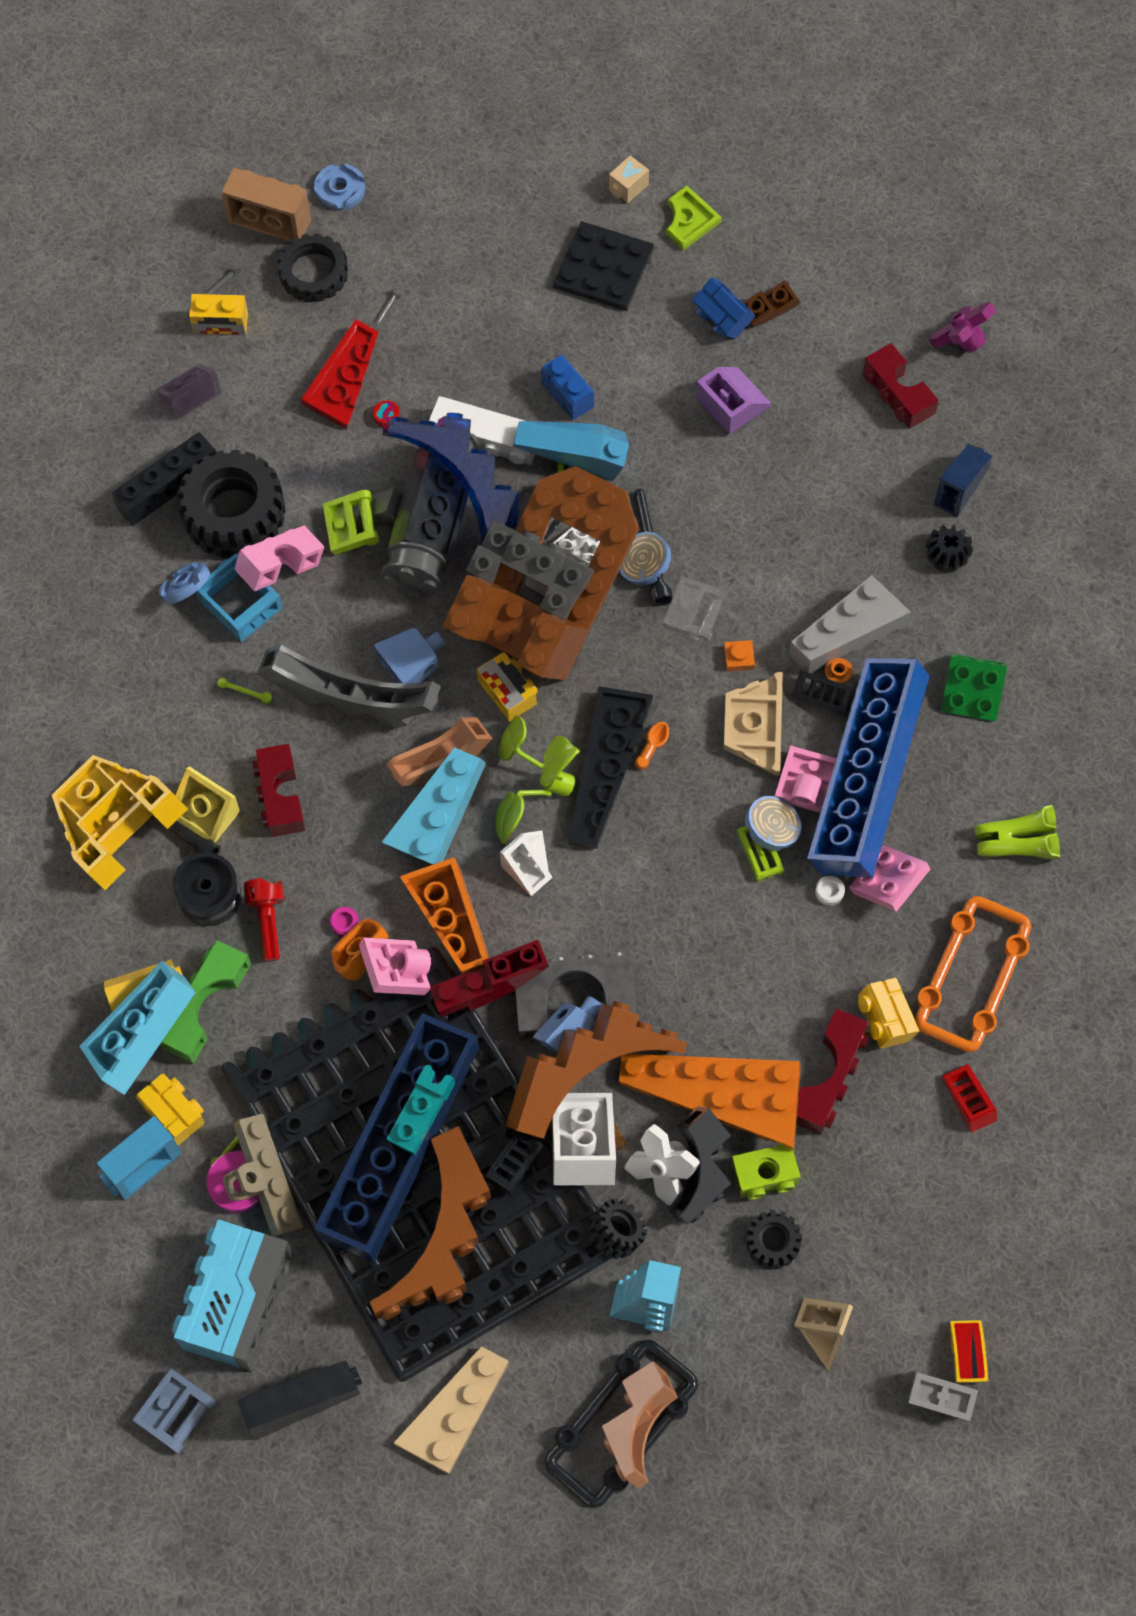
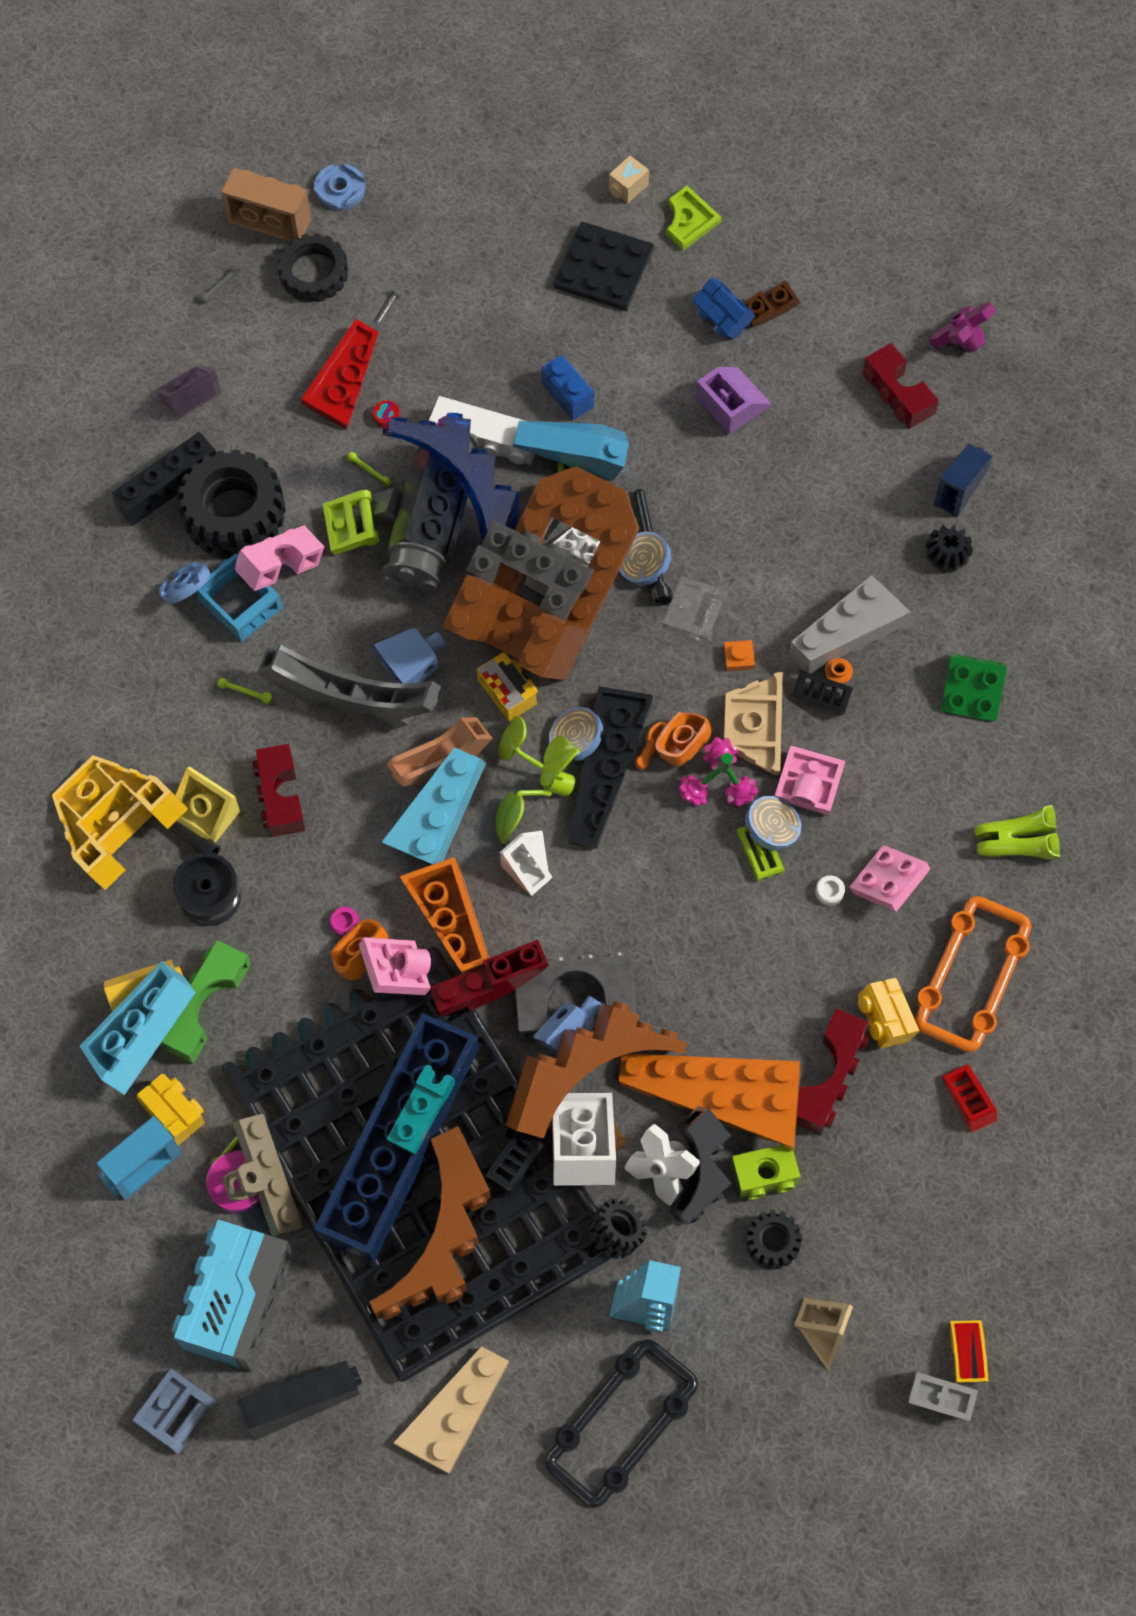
(218, 314): yellow brick -> none
(264, 898): red piece -> none
(352, 457): none -> lime hinge
(581, 729): none -> tile
(647, 1396): nougat arch -> none
(683, 738): none -> orange piece
(720, 756): none -> dark pink plant
(868, 767): blue brick -> none

